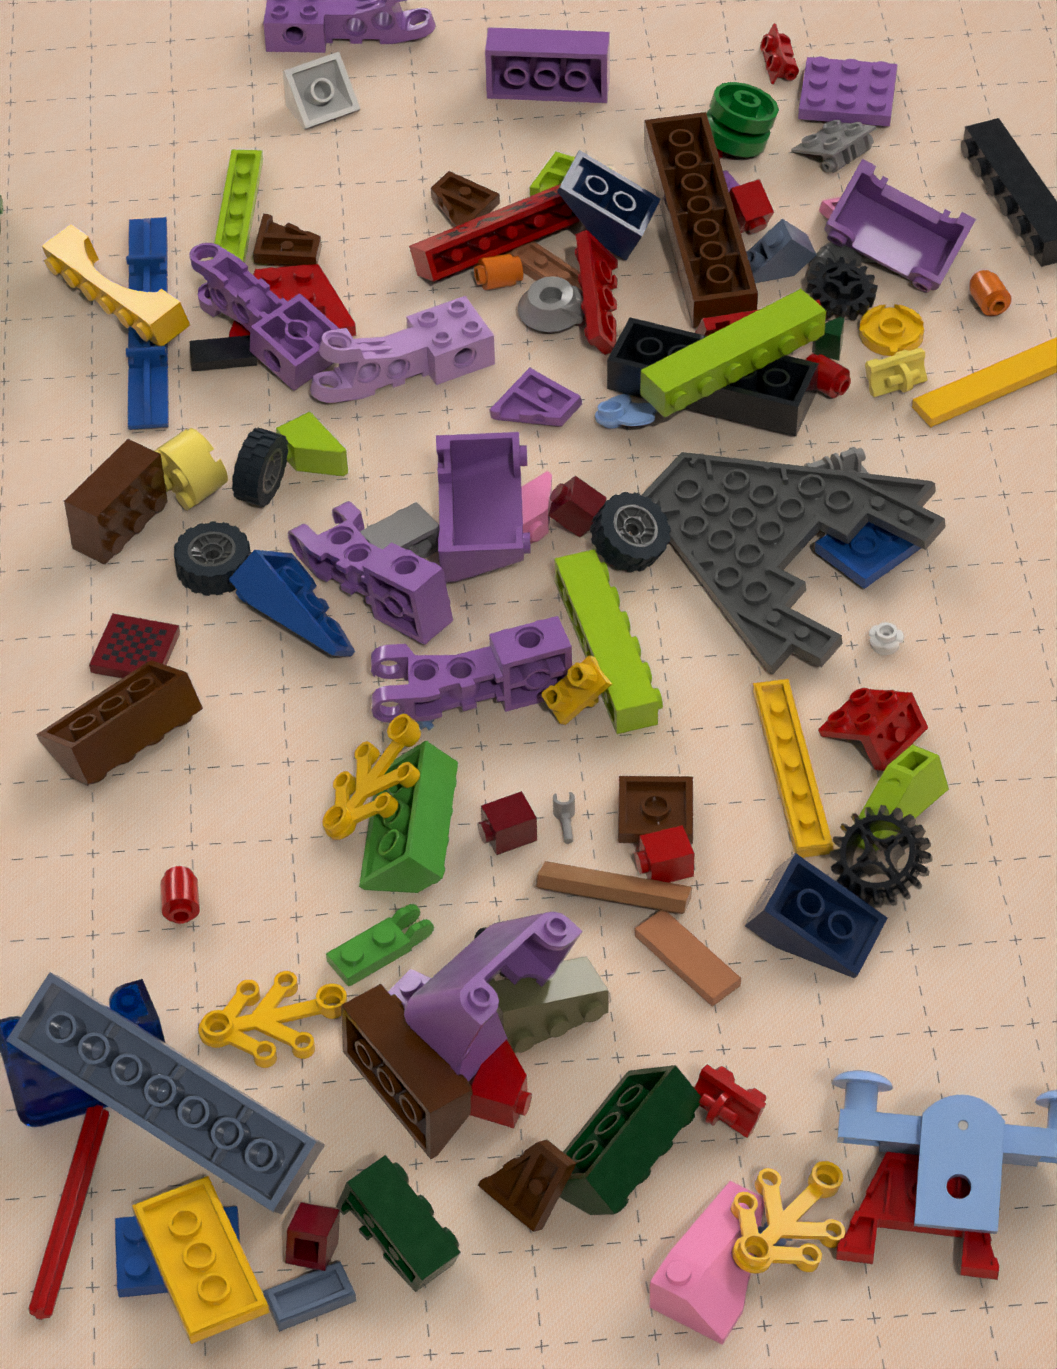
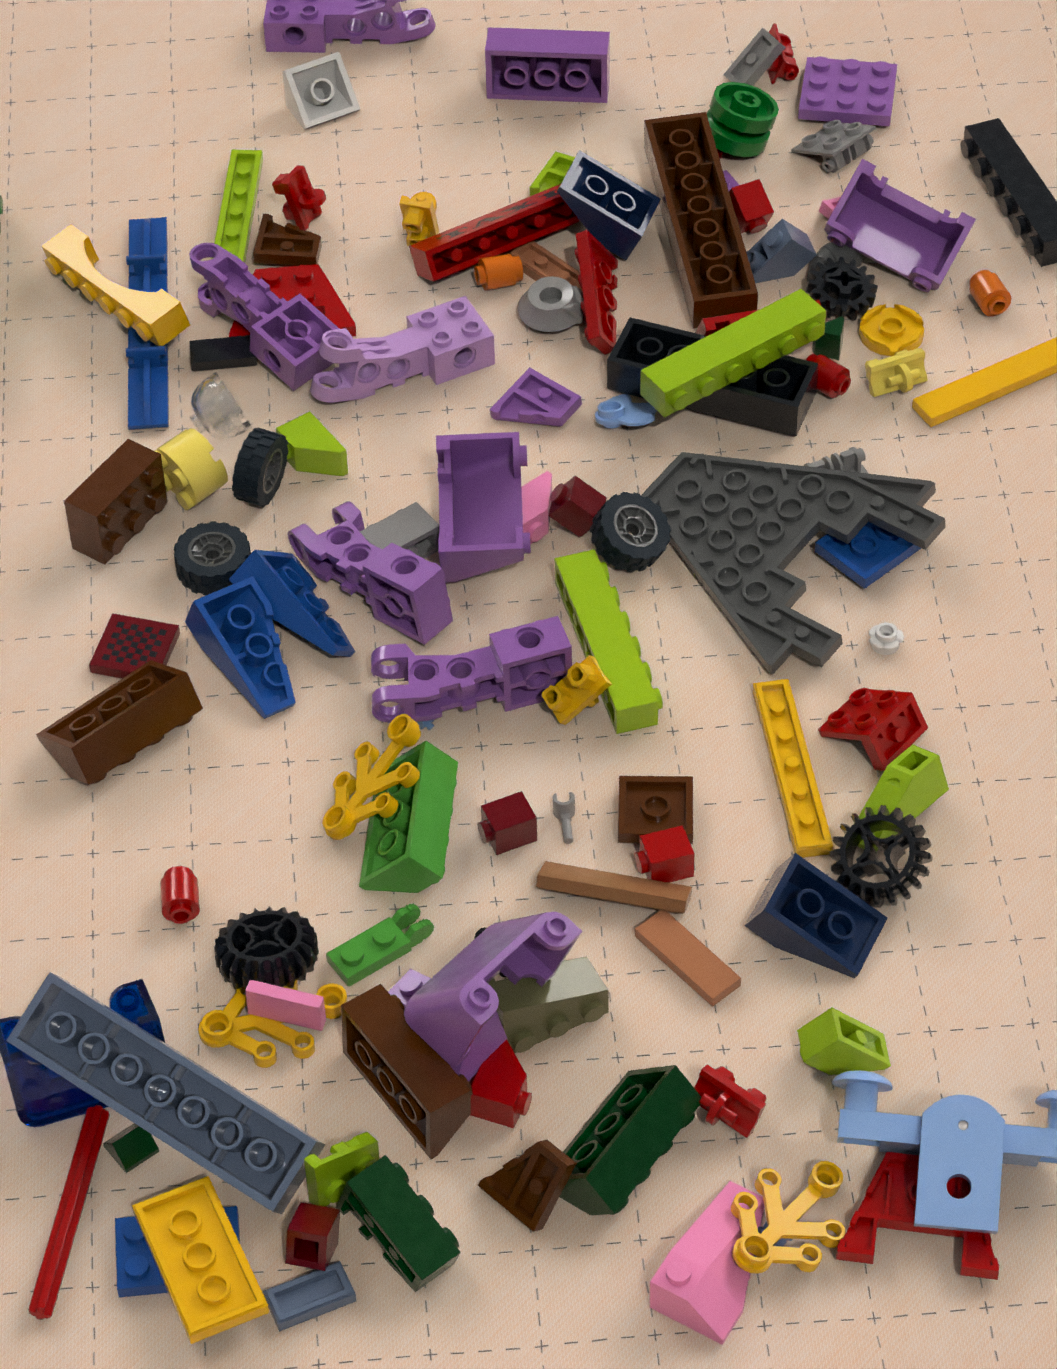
(131, 1147): none -> dark green slope
(217, 410): none -> clear cylinder
(241, 640): none -> blue wedge
(266, 948): none -> black gear
(285, 1005): none -> bright pink tile
(302, 200): none -> red hips
(329, 1175): none -> lime wing
(419, 216): none -> yellow hips
(462, 198): reddish brown wing -> none
(755, 59): none -> light grey plate
(842, 1044): none -> lime slope

